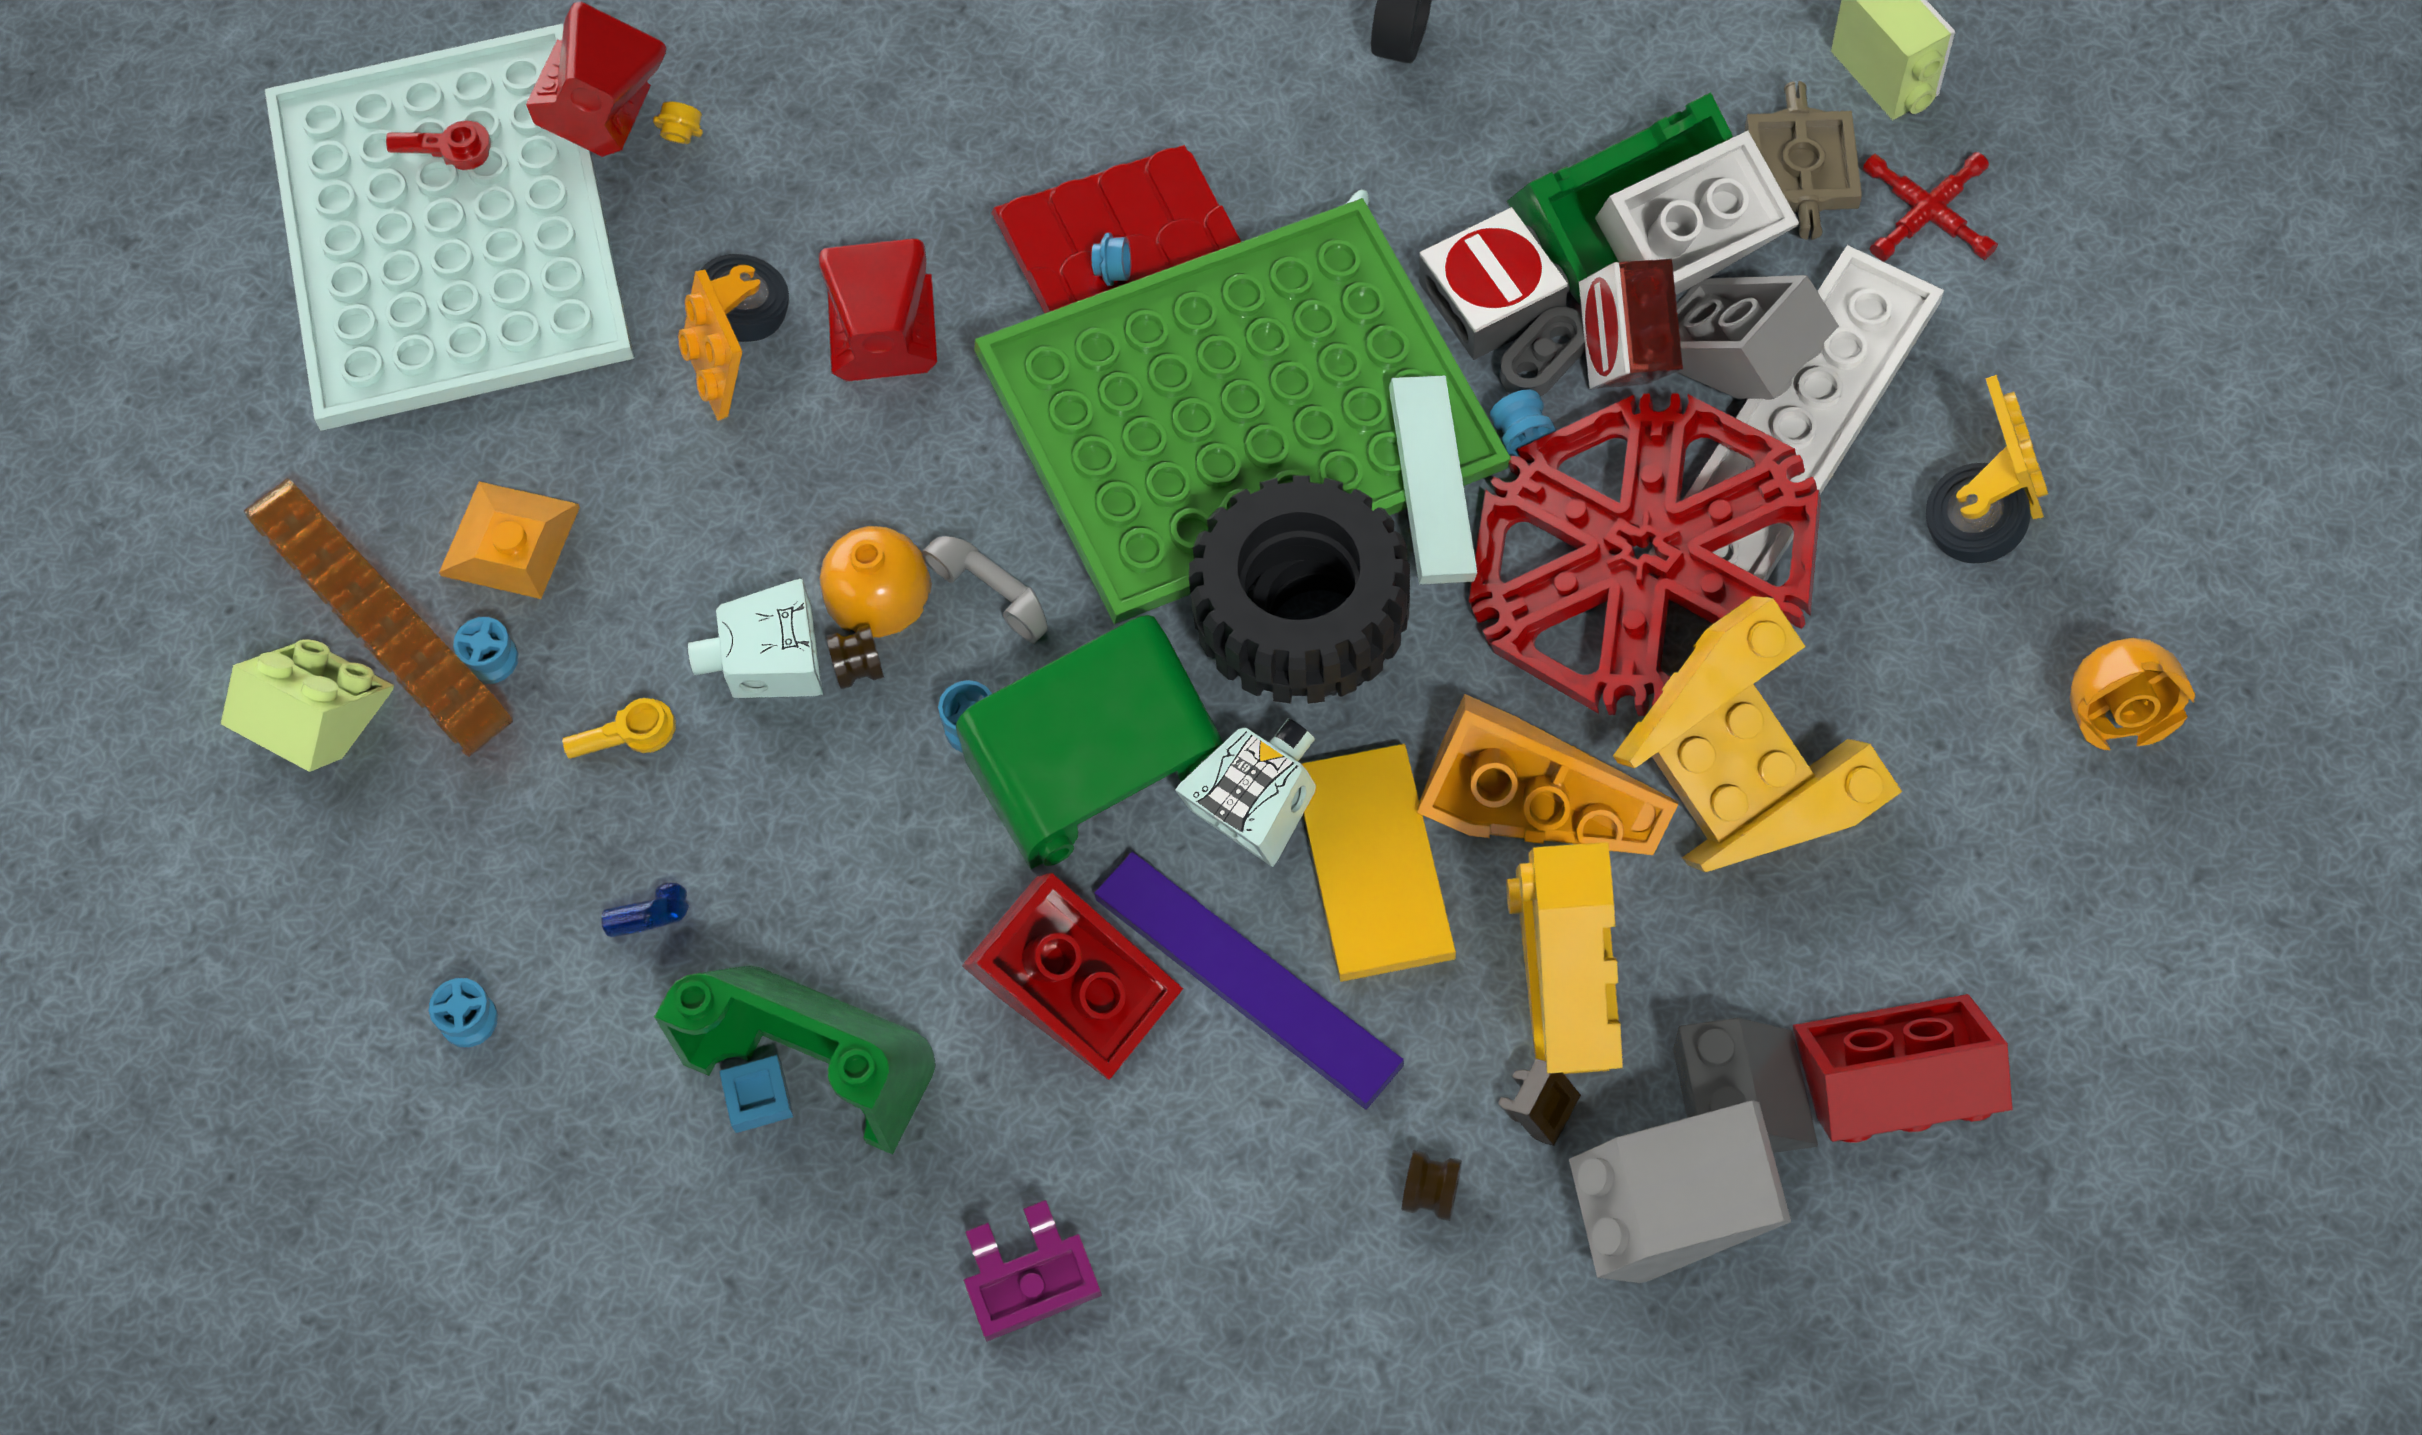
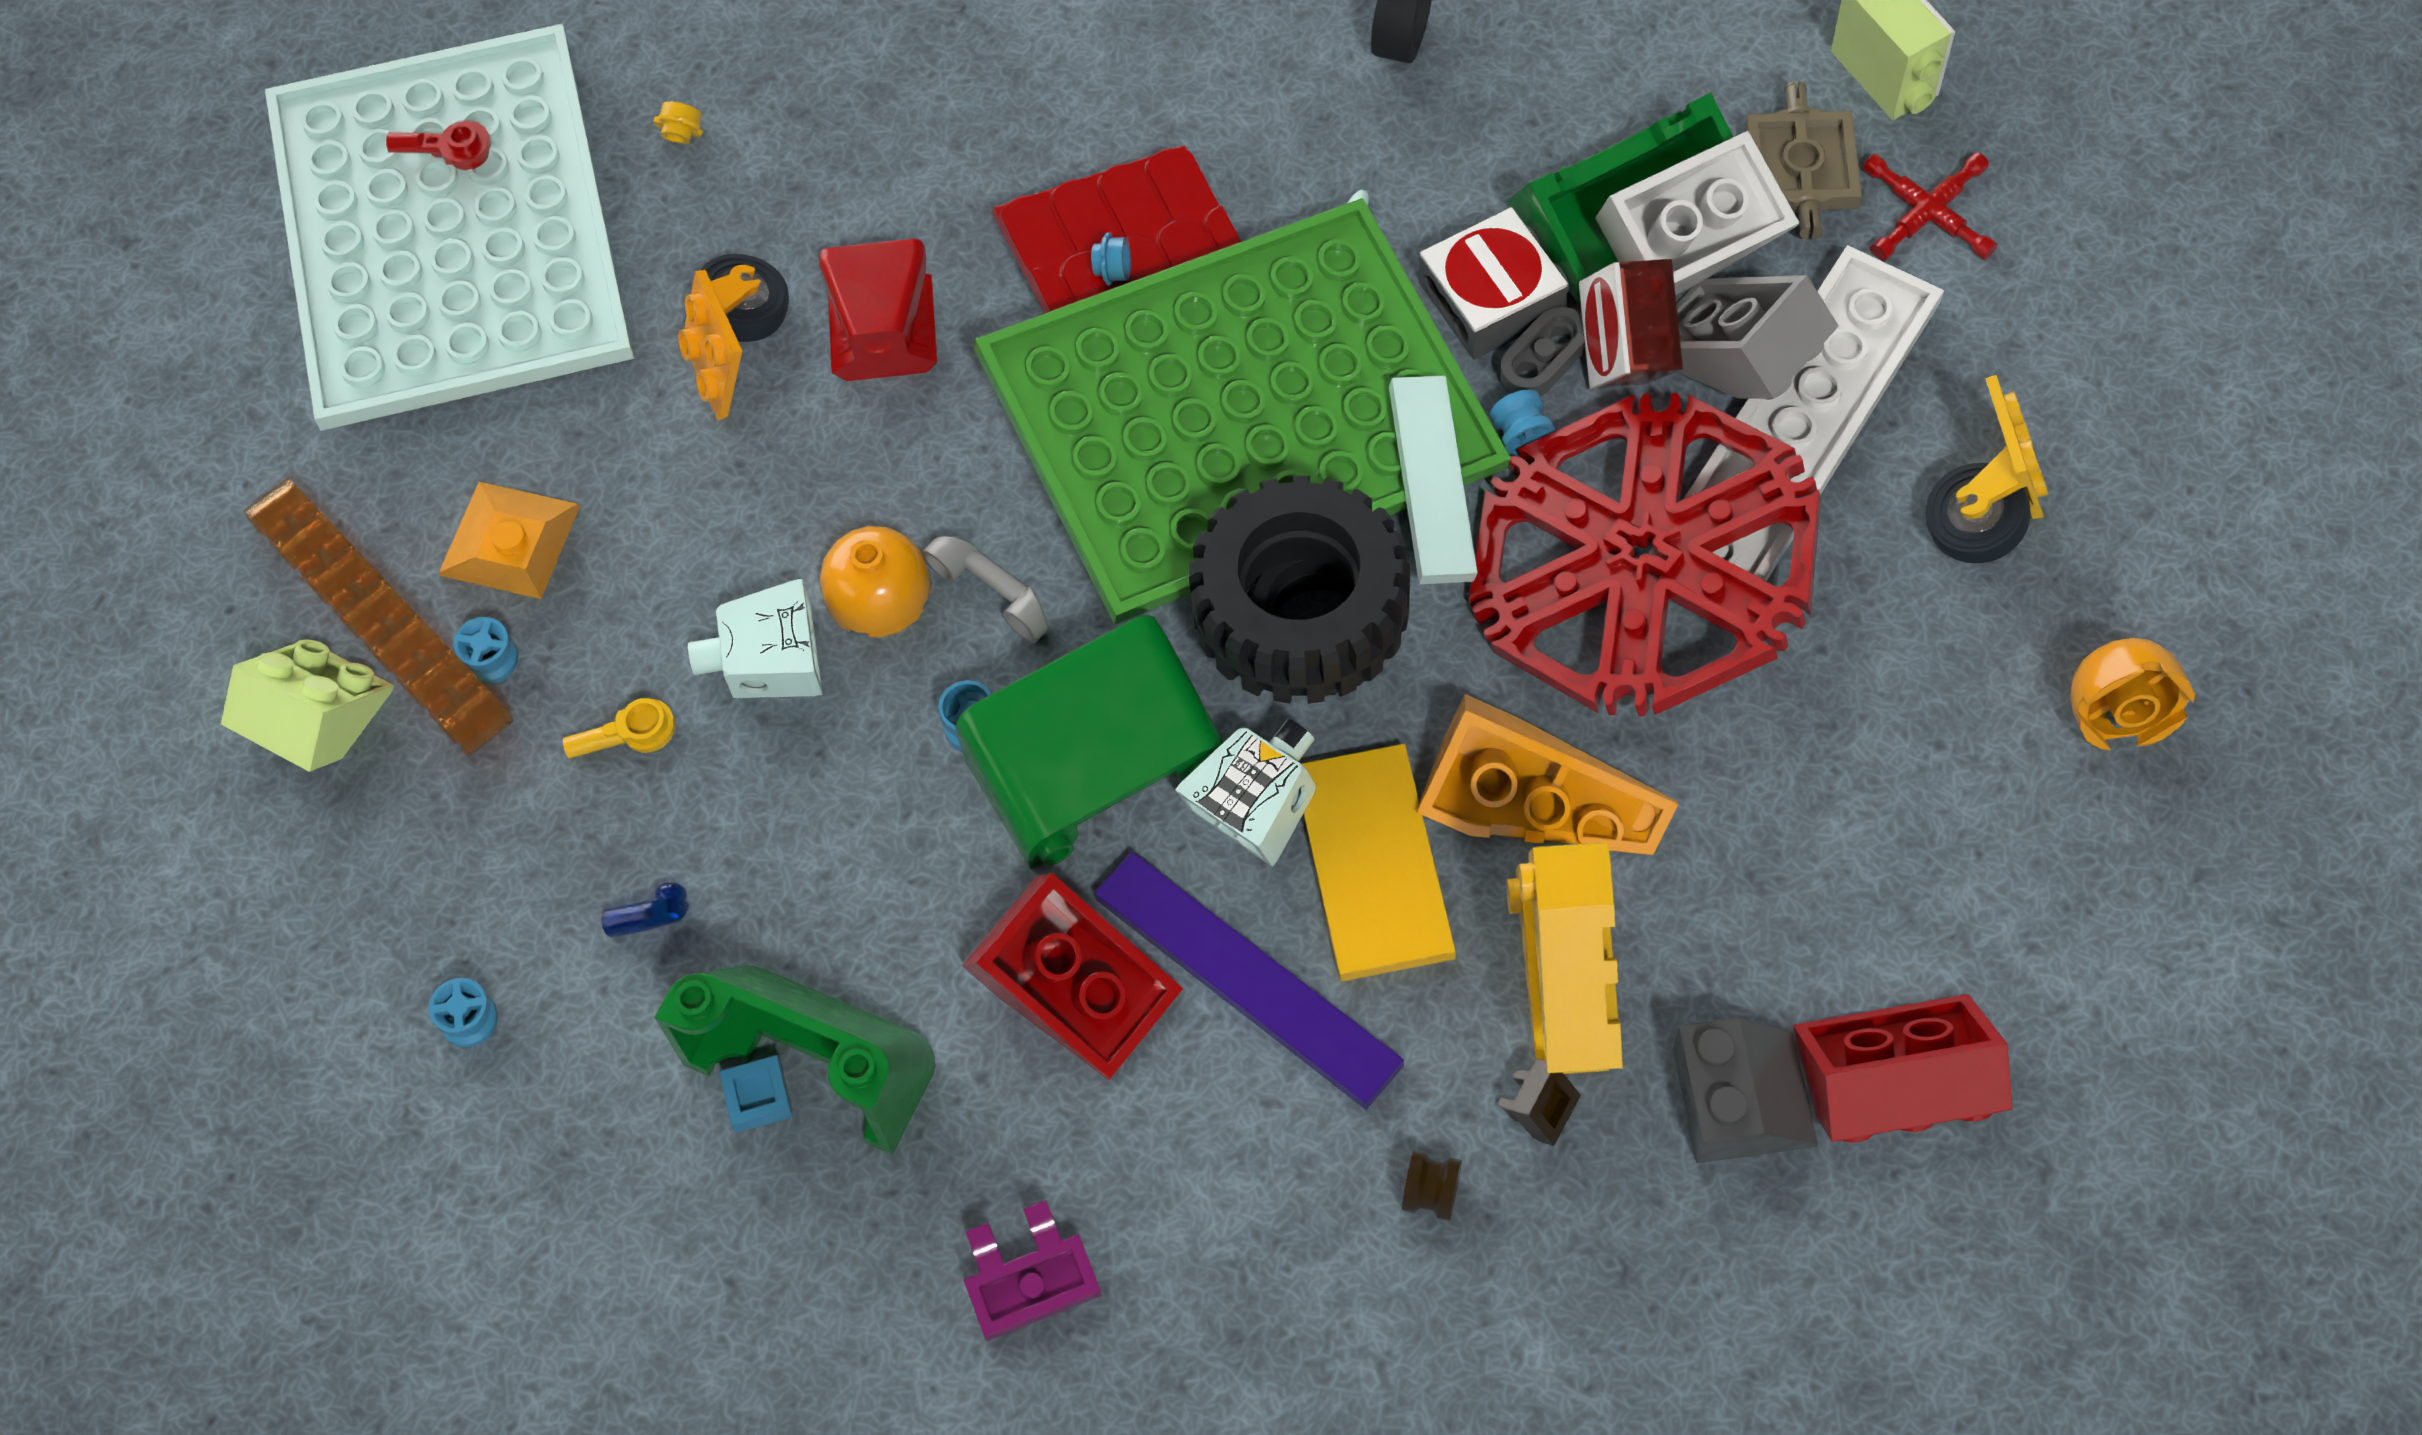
(595, 80): red piece -> none
(855, 656): dark brown wheel -> none
(1678, 1192): light grey slope -> none
(1735, 757): yellow wedge -> none

